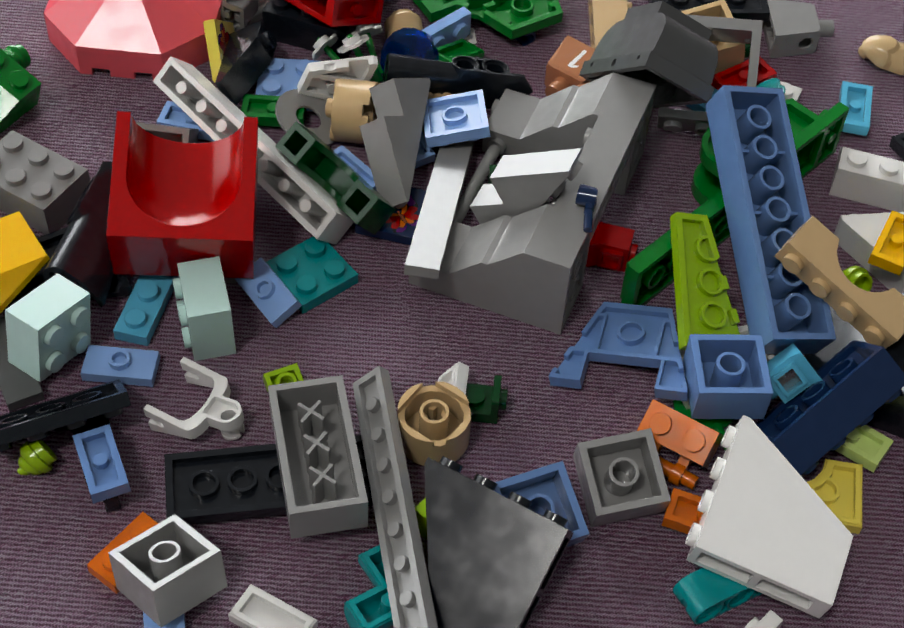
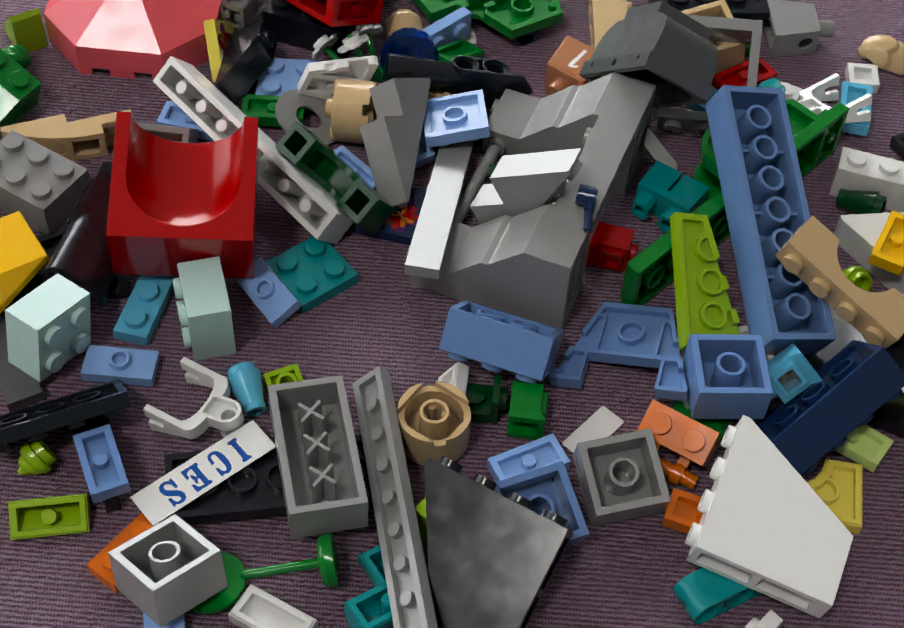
(27, 30): none -> lime slope
(49, 516): none -> lime slope
(73, 139): none -> tan slope
(202, 472): none -> white sticker
(238, 576): none -> green piece
(247, 387): none -> medium azure cone
(501, 341): none -> medium blue brick
(527, 411): none -> green window
(527, 458): none -> light blue plate
(599, 425): none -> white sticker
(657, 150): none -> white sticker
(665, 192): none -> teal hips
(814, 96): none -> white piece
(861, 201): none -> dark green cone
(863, 74): none -> white tile

